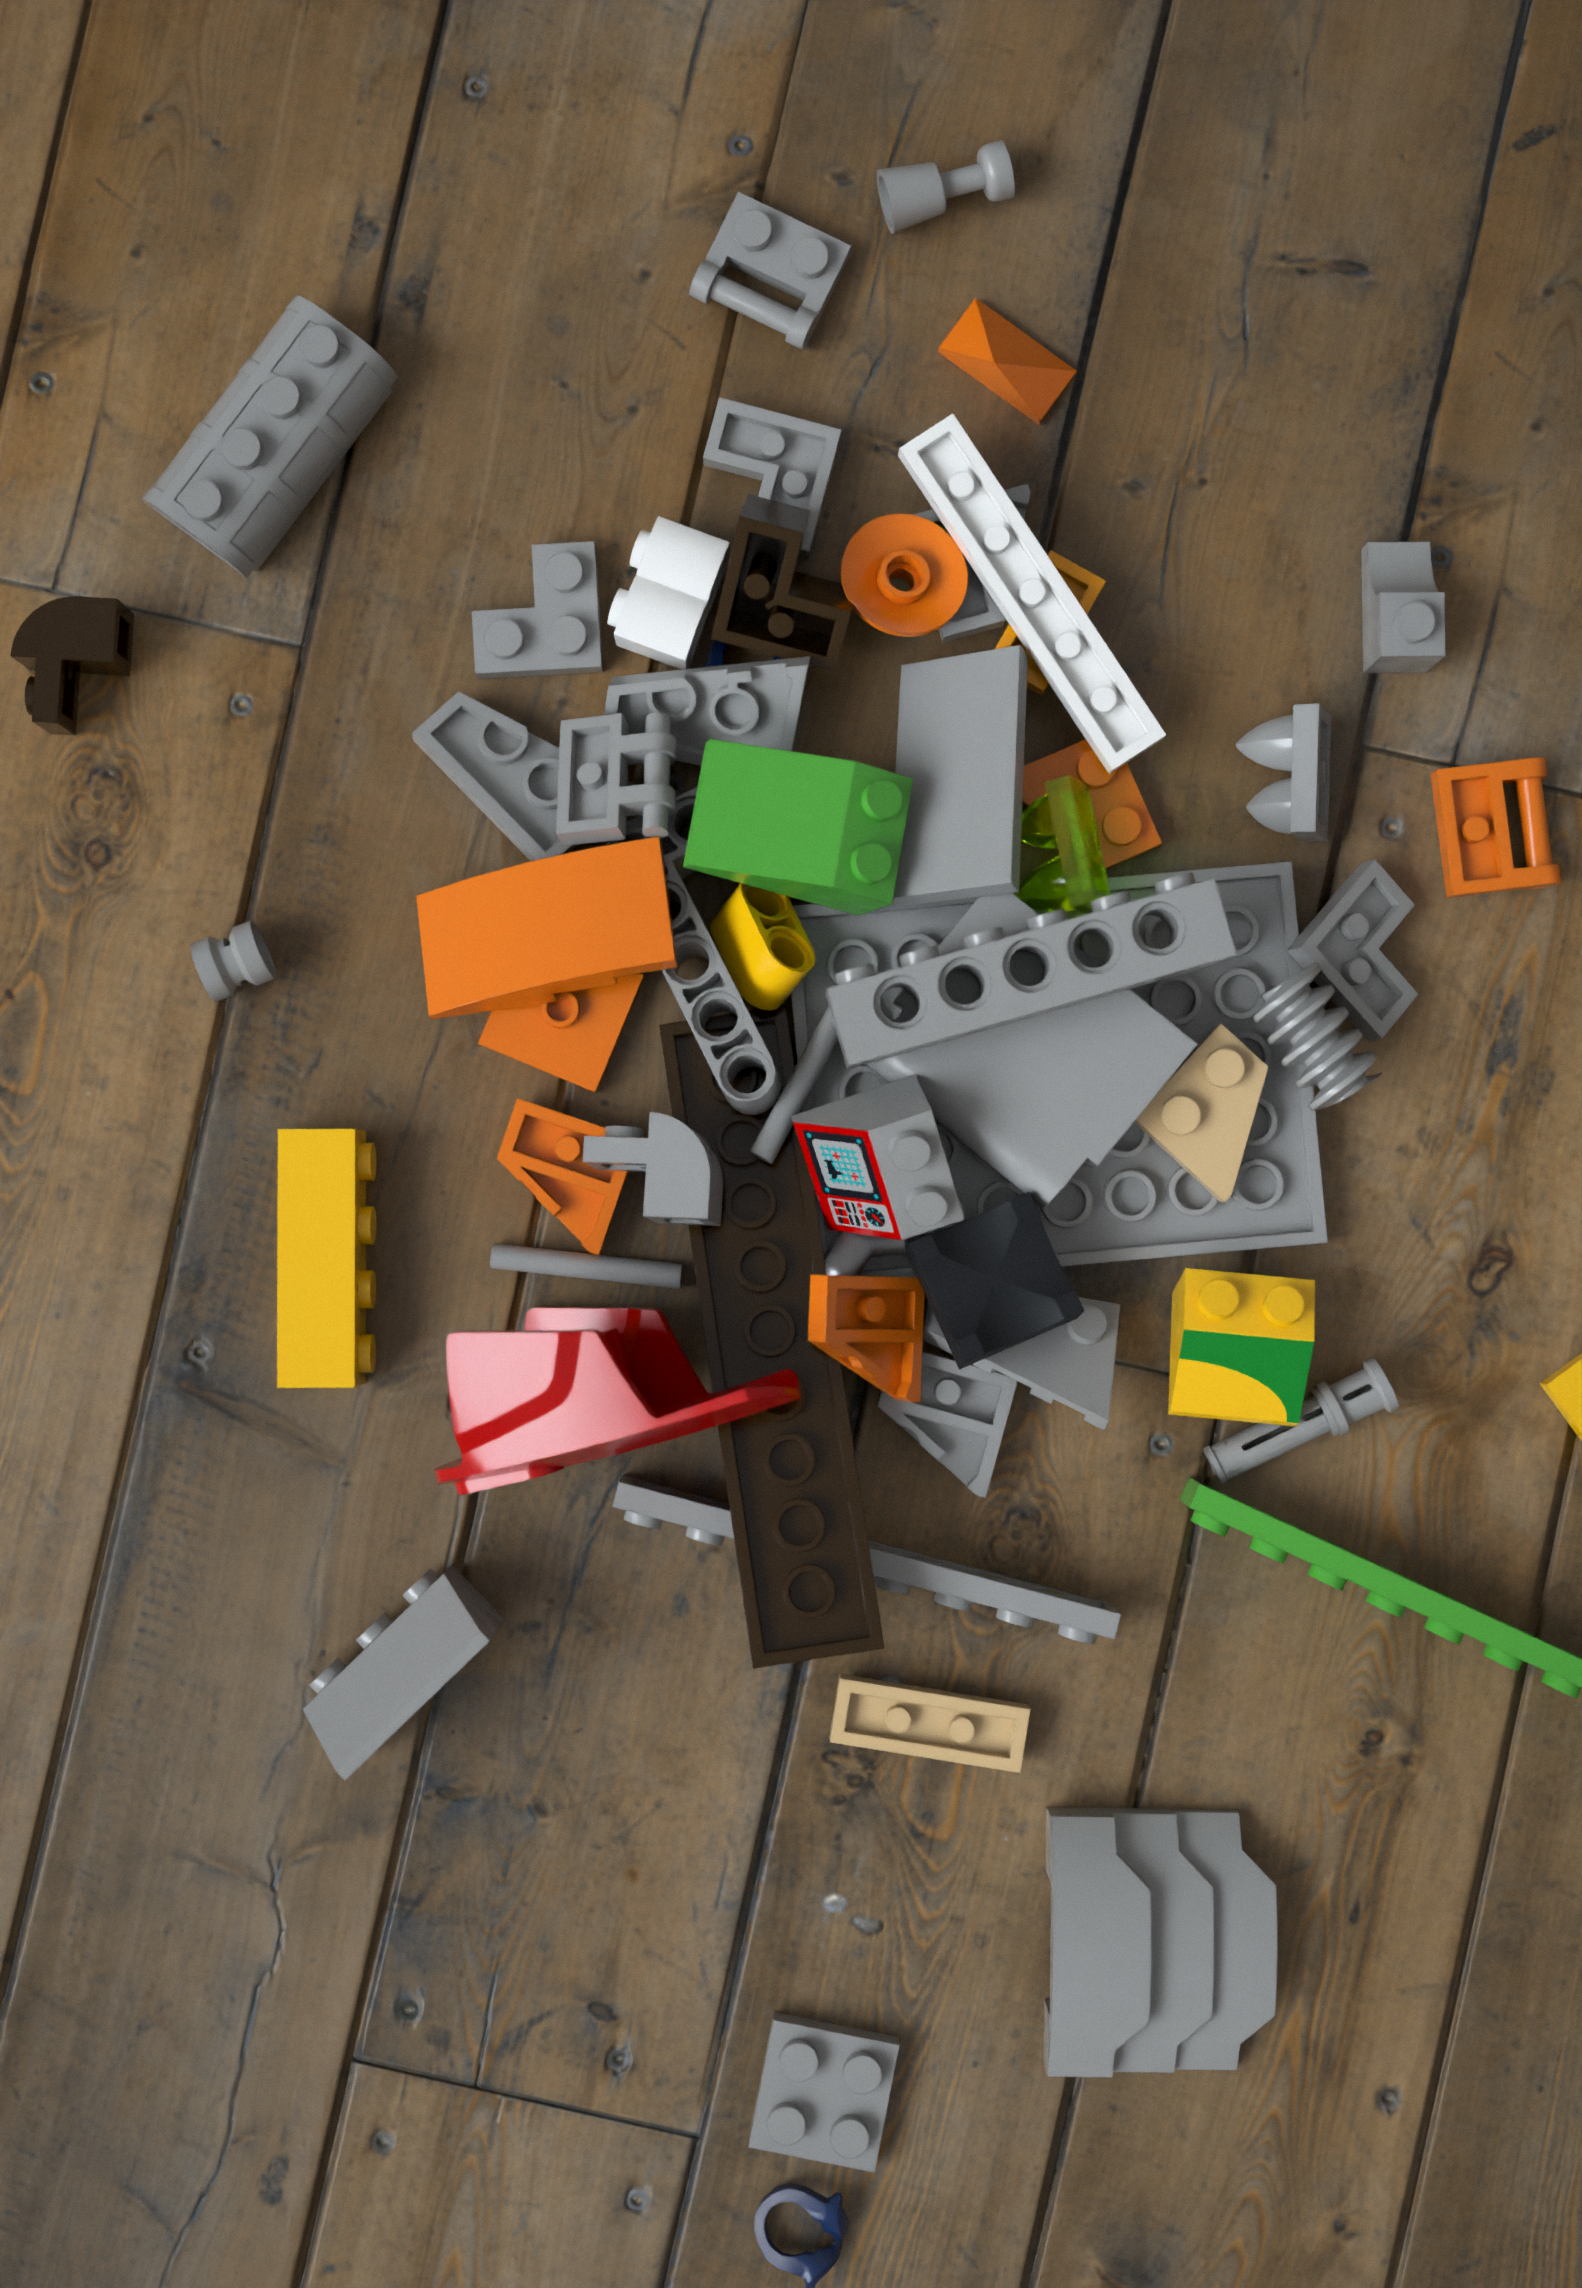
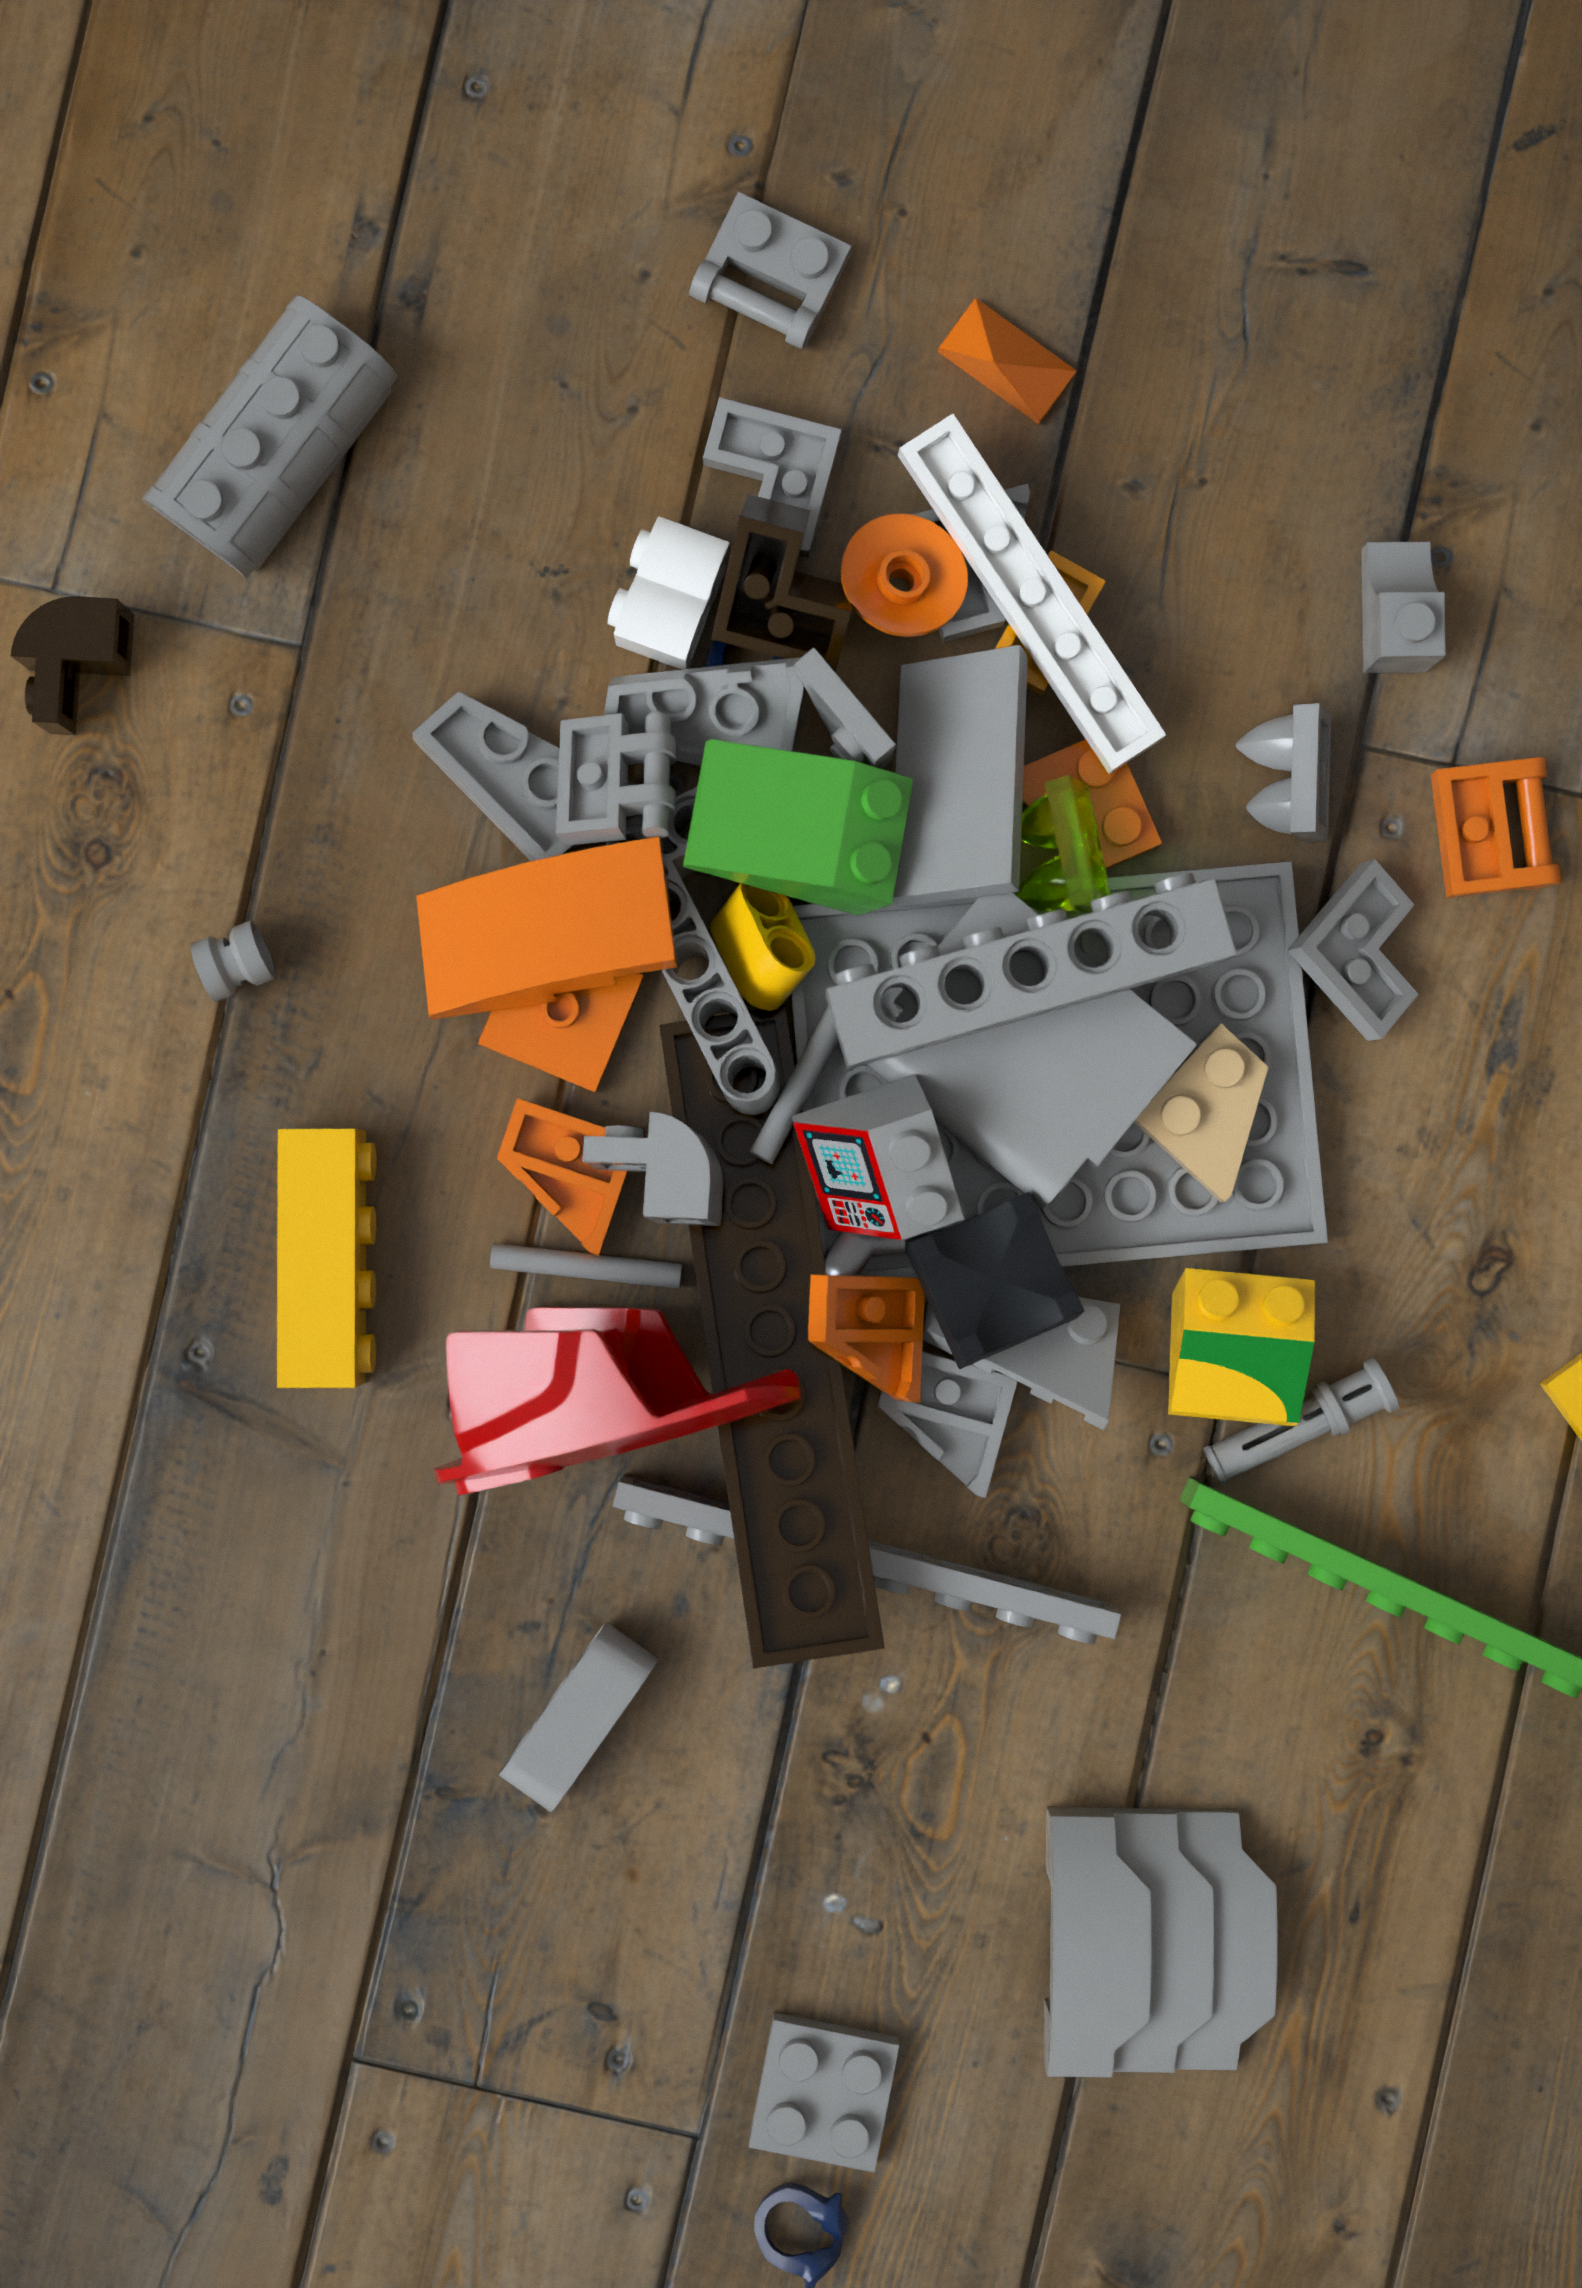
(399, 1667): light grey slope -> none
(558, 632): light grey plate -> none
(578, 1717): none -> light grey beam
(846, 719): none -> light grey wing
(920, 191): light grey piece -> none
(929, 1723): tan plate -> none
(1316, 1038): light grey piece -> none

